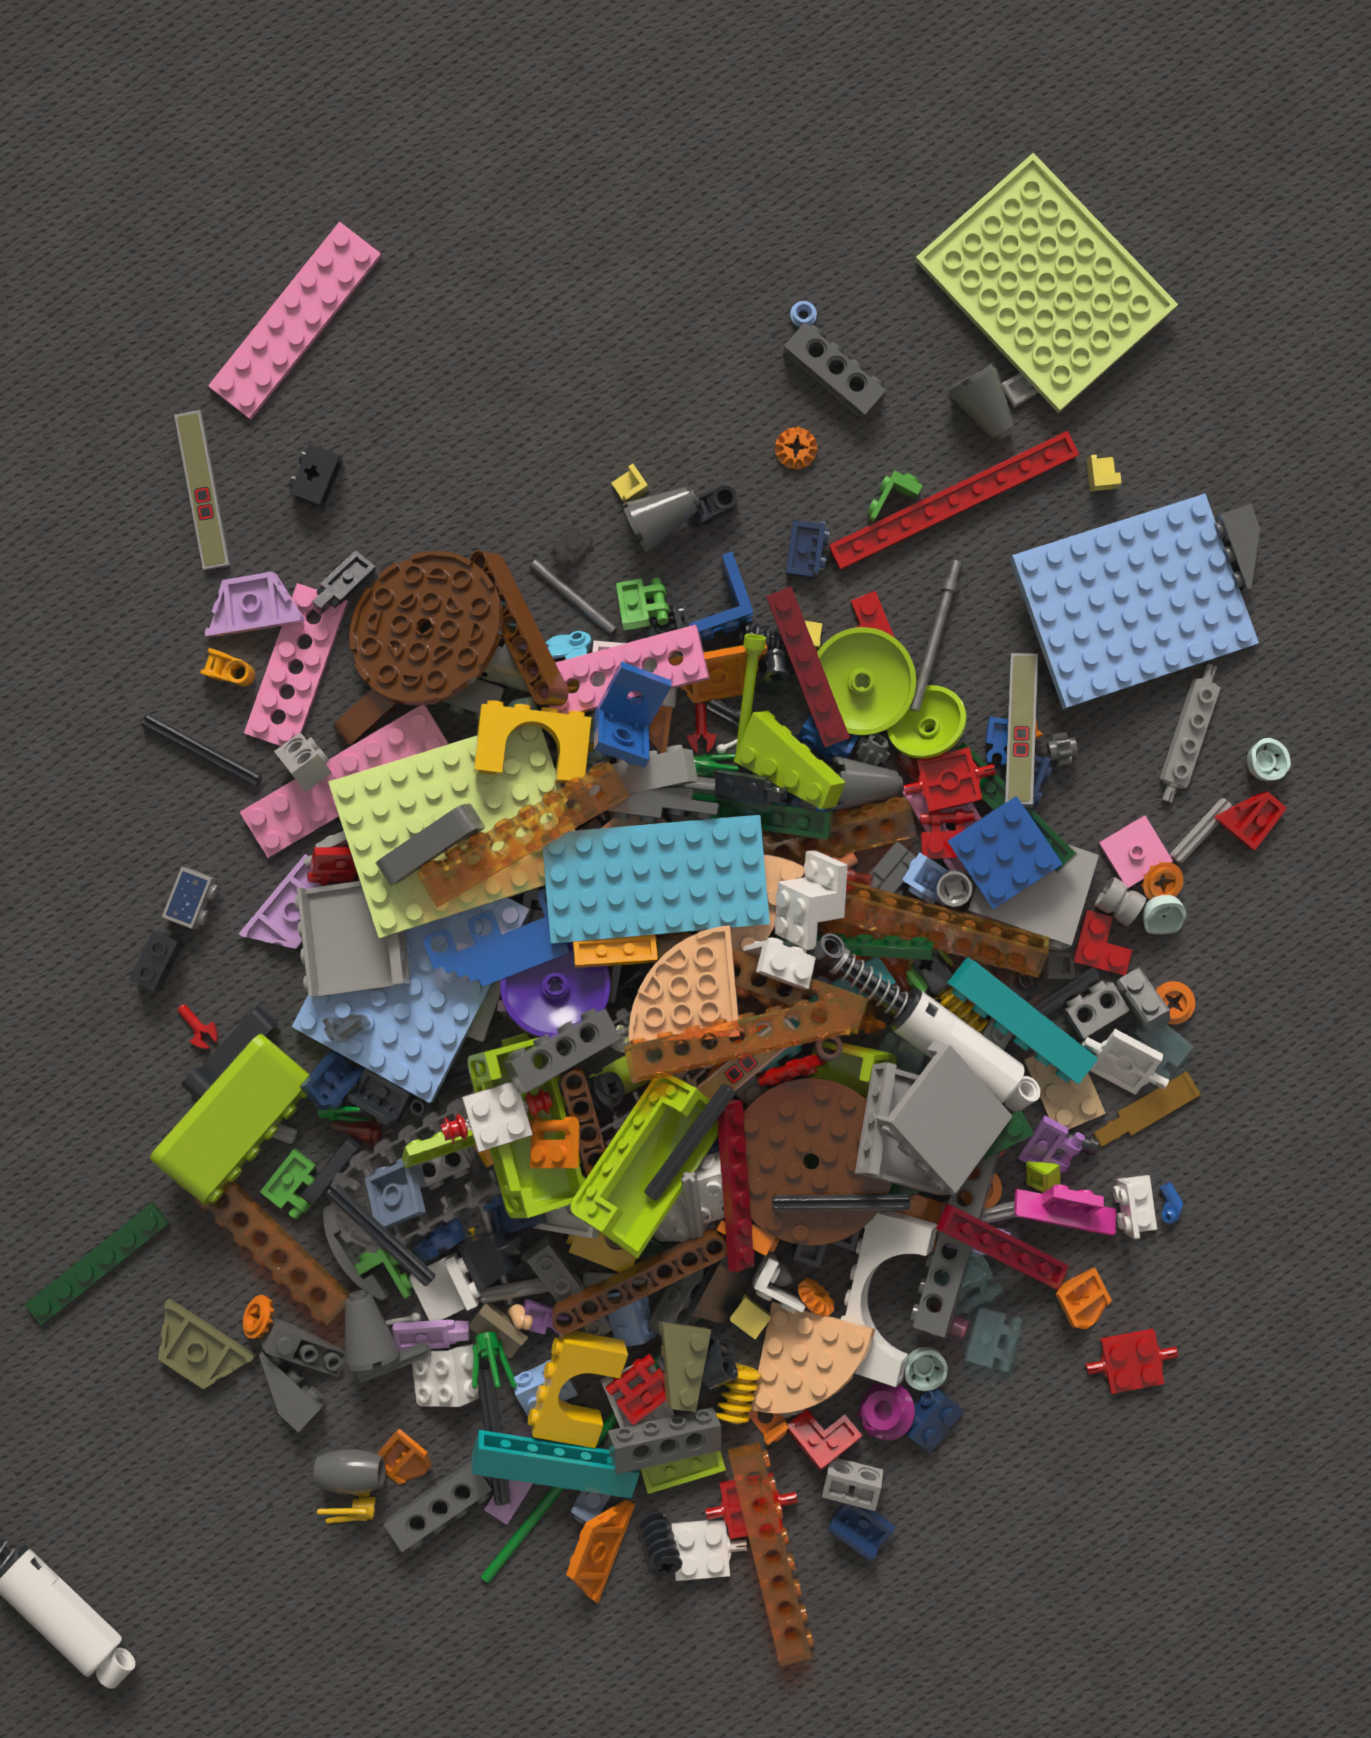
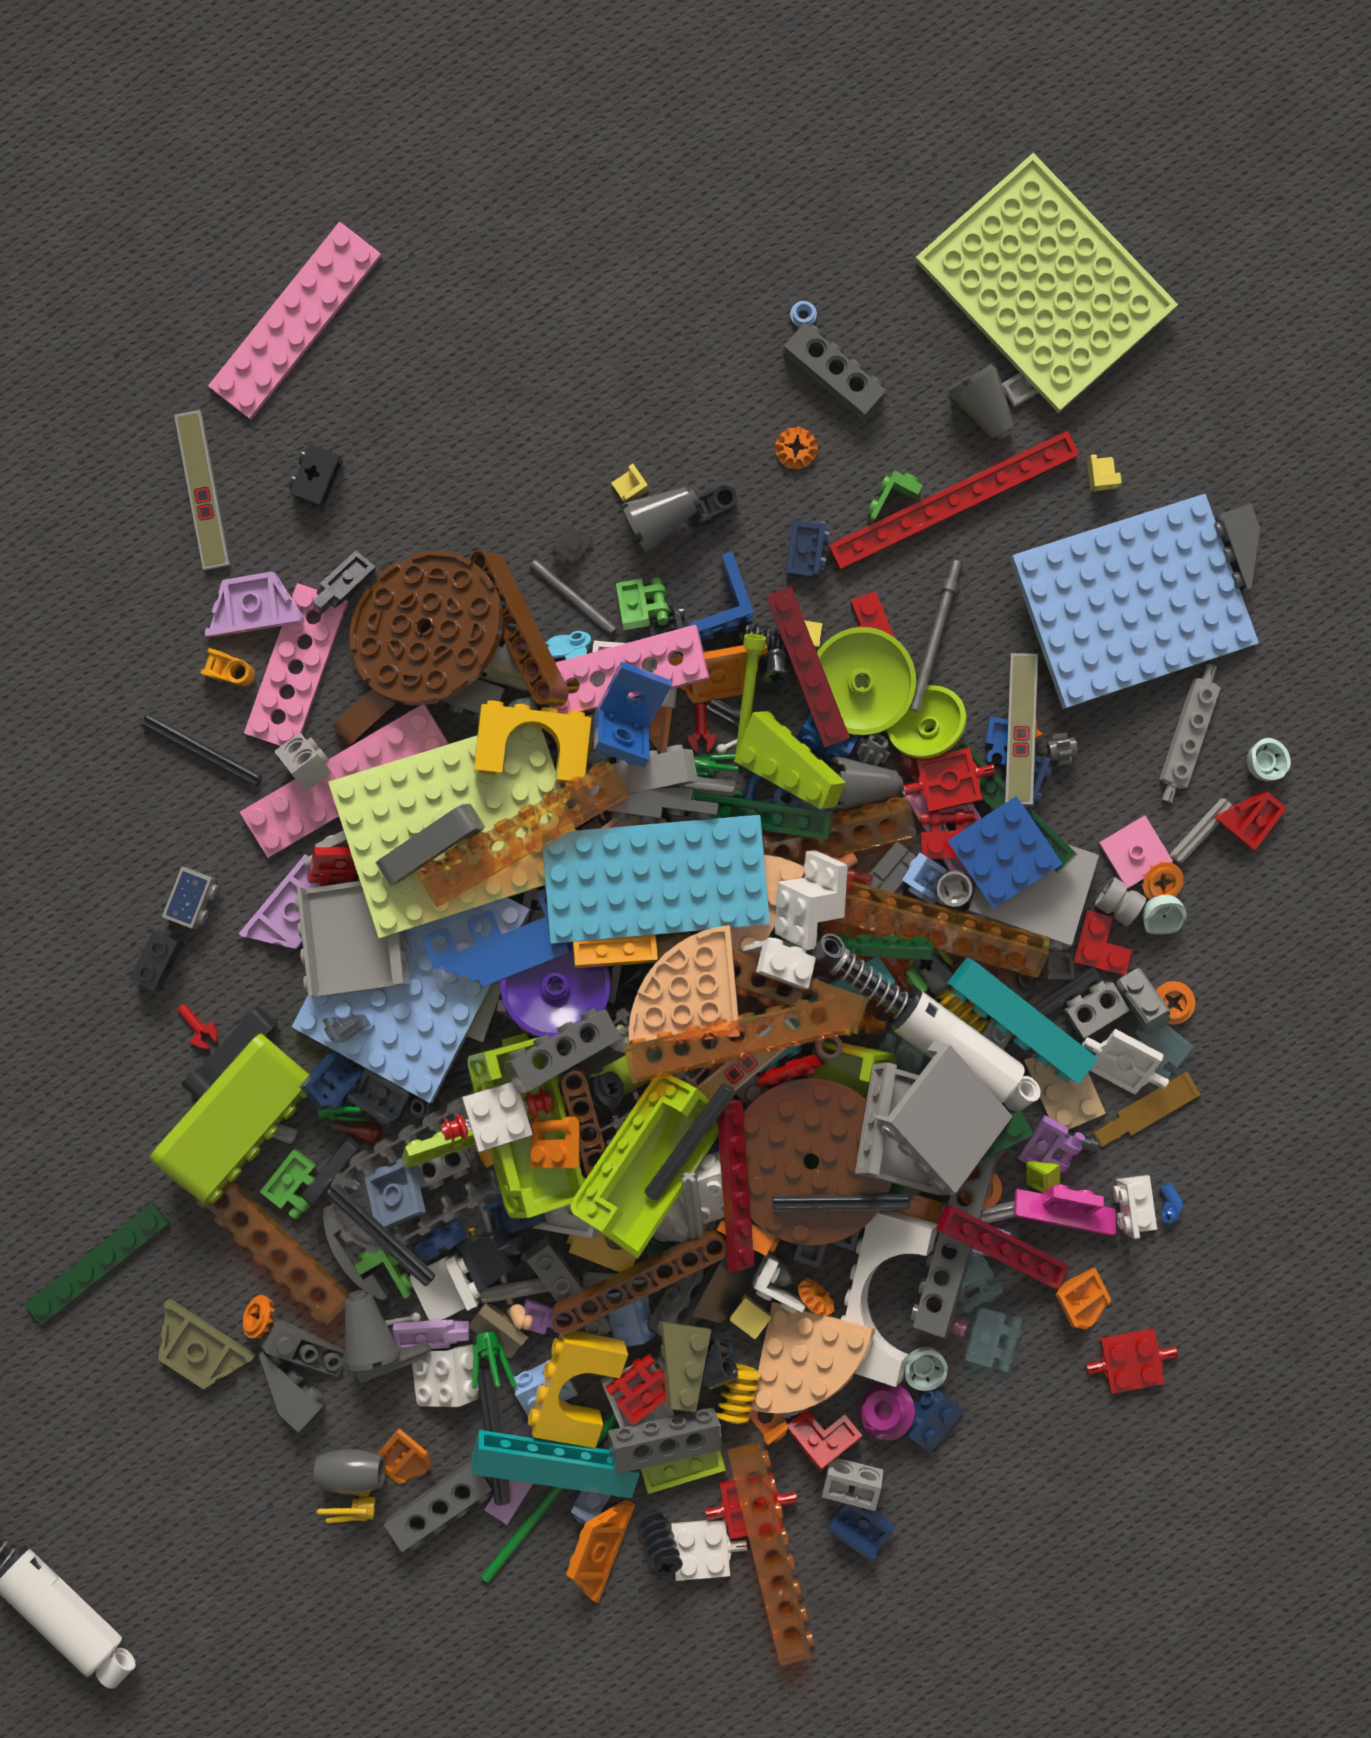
(747, 788): black hinge -> none

